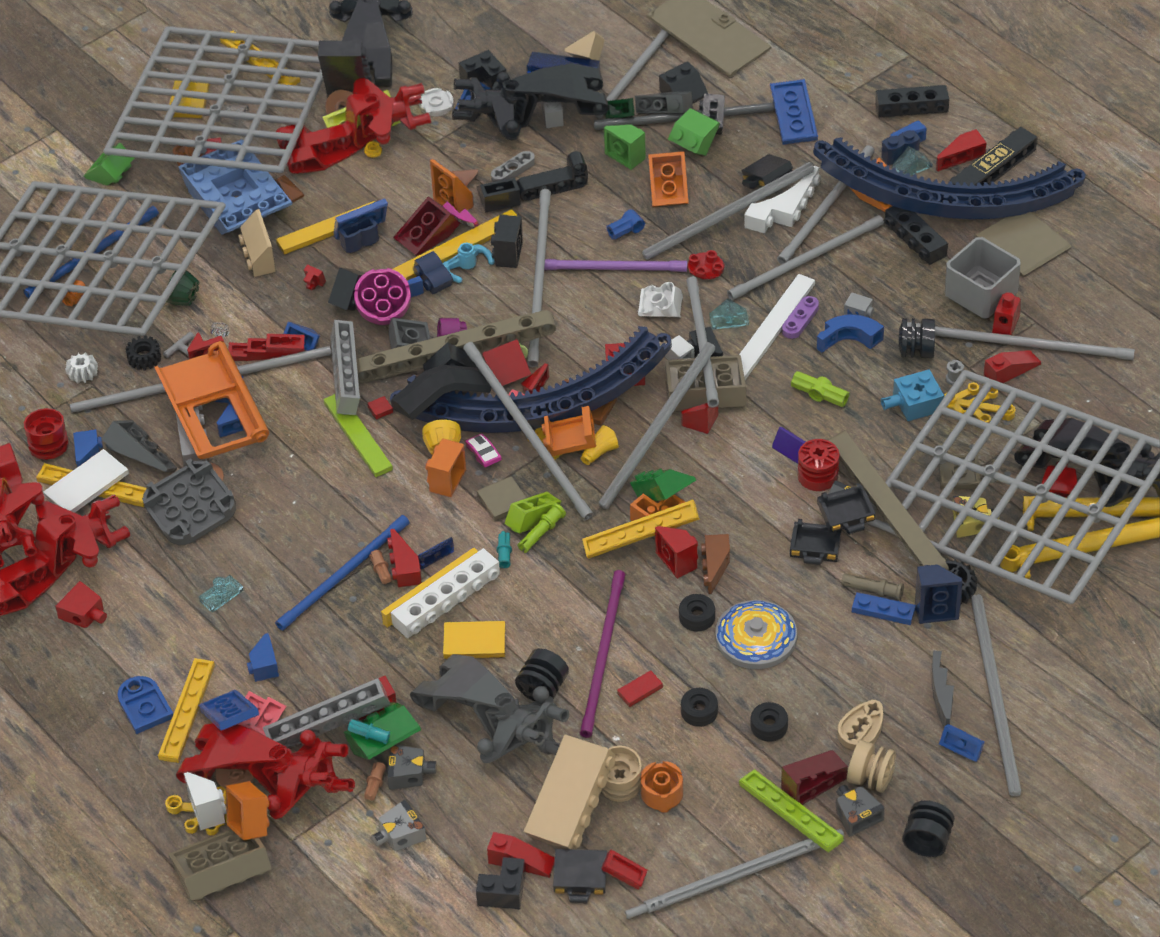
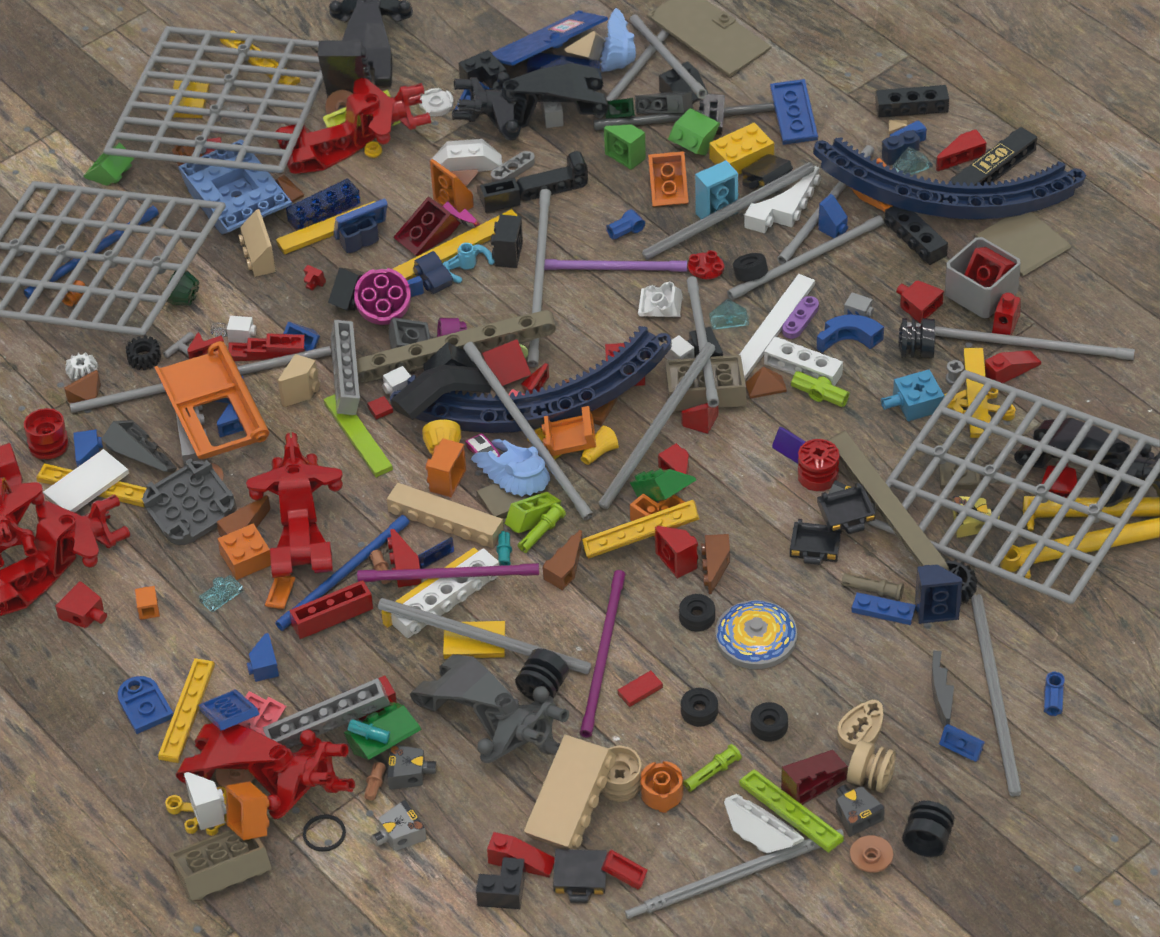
(83, 388): none -> dark orange slope
(147, 602): none -> orange brick
(240, 329): none -> white brick
(244, 516): none -> dark orange slope
(244, 551): none -> orange piece
(280, 592): none -> orange tile
(294, 481): none -> red piece
(298, 381): none -> tan slope
(323, 204): none -> clear blue brick
(324, 816): none -> black piece
(331, 609): none -> red brick
(374, 575): none -> magenta piece
(395, 380): none -> white brick
(445, 515): none -> tan brick
(468, 155): none -> white wedge
(474, 632): none -> light grey axle
(516, 469): none -> light blue piece
(547, 37): none -> blue door
(563, 565): none -> dark orange slope
(619, 45): none -> light blue piece
(674, 459): none -> red slope
(696, 87): none -> light grey piece
(715, 188): none -> medium azure brick
(719, 763): none -> lime pin
(741, 147): none -> yellow brick
(750, 267): none -> black tyre
(760, 826): none -> white wedge
(765, 383): none -> dark orange slope
(793, 357): none -> white brick
(832, 217): none -> blue slope
(873, 847): none -> nougat dish
(895, 125): none -> tan slope
(920, 299): none -> red torso
(975, 363): none -> yellow tile
(987, 266): none -> red brick
(1054, 693): none -> blue piece

